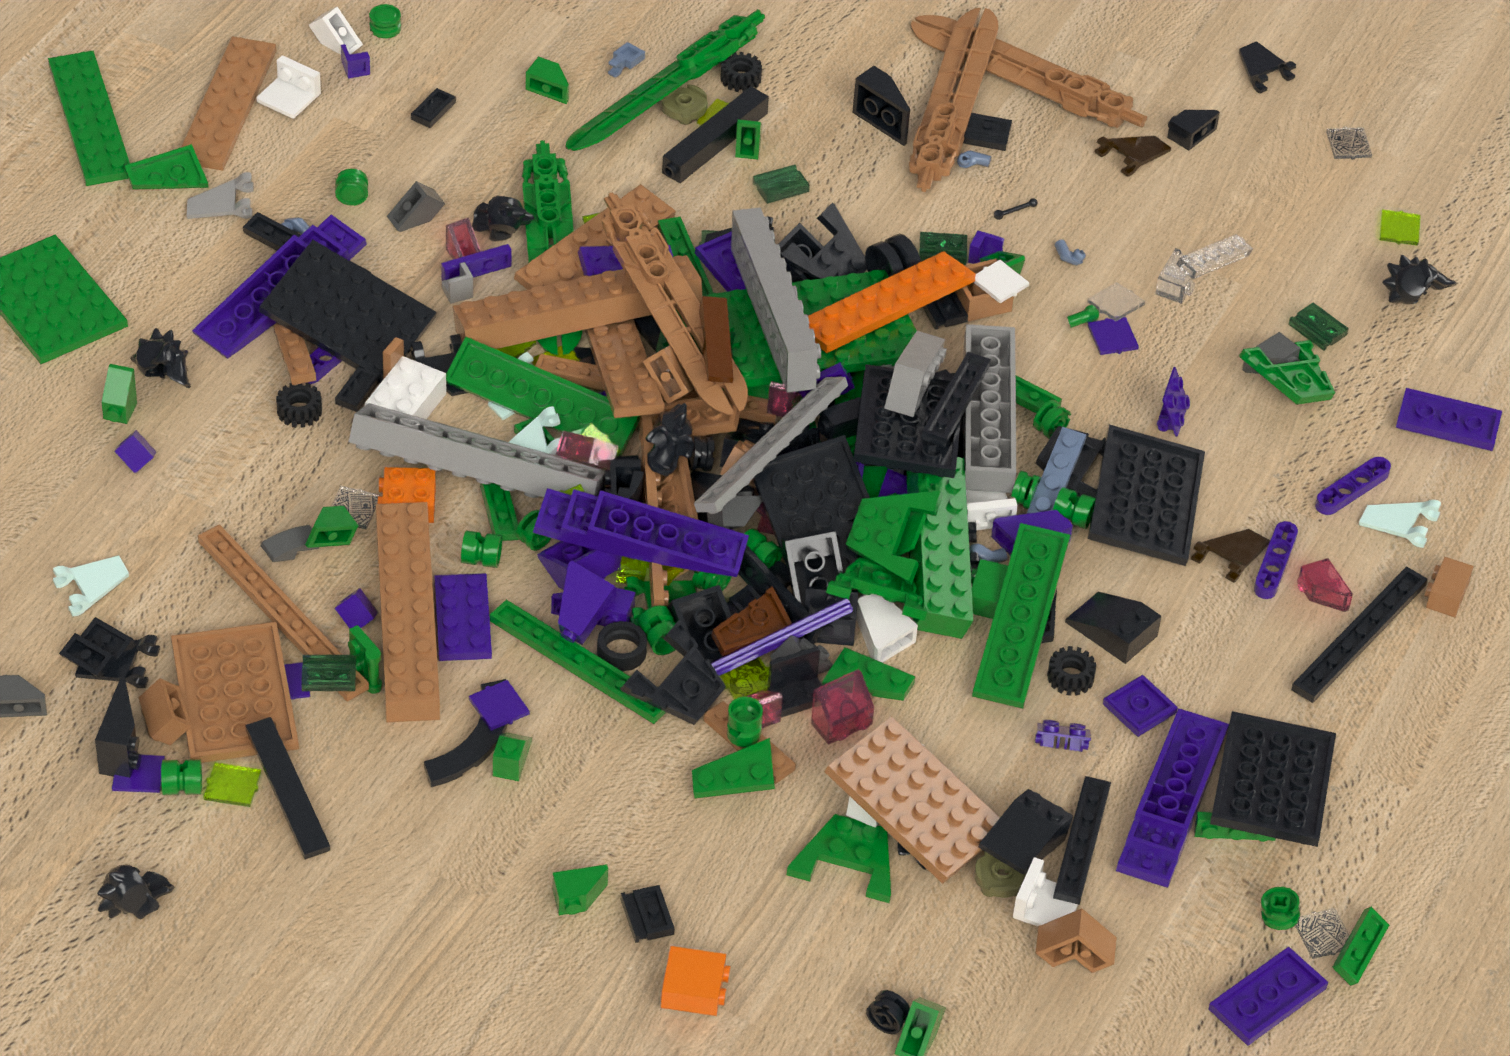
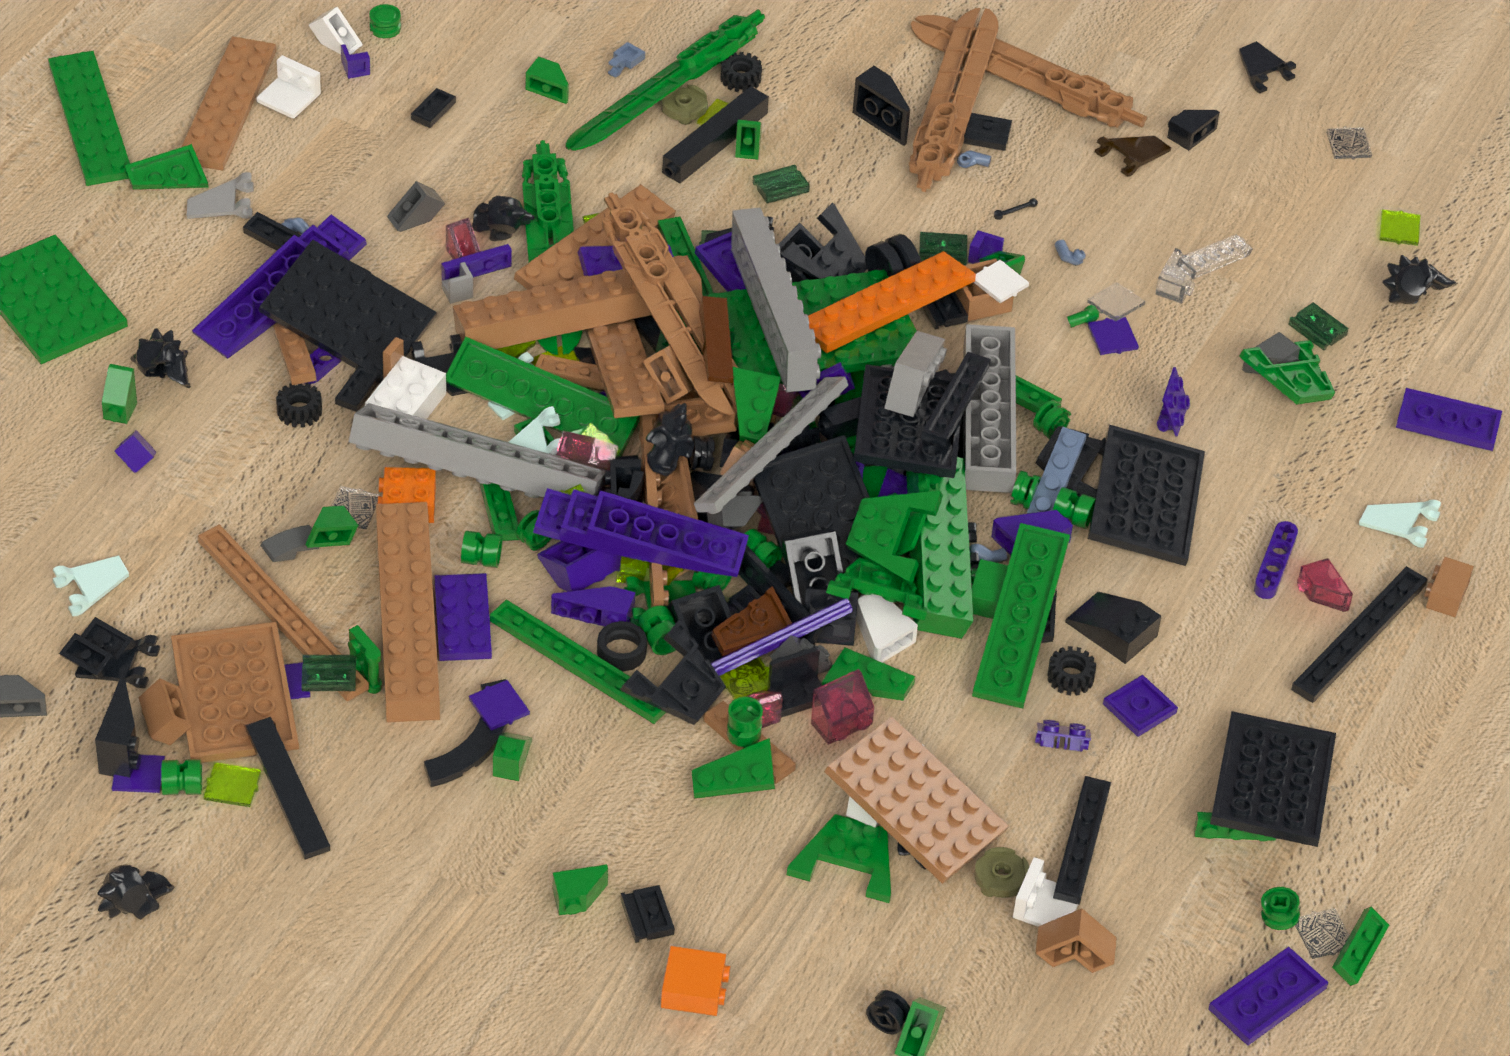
(351, 187): green wheel -> none
(356, 609): dark purple panel -> none
(583, 602): dark purple slope -> none
(755, 401): none -> green wing
(987, 506): white bracket -> none
(1026, 831): black slope -> none
(1172, 798): dark purple slope -> none
(1238, 548): dark brown flag -> none
(1350, 483): dark purple beam -> none

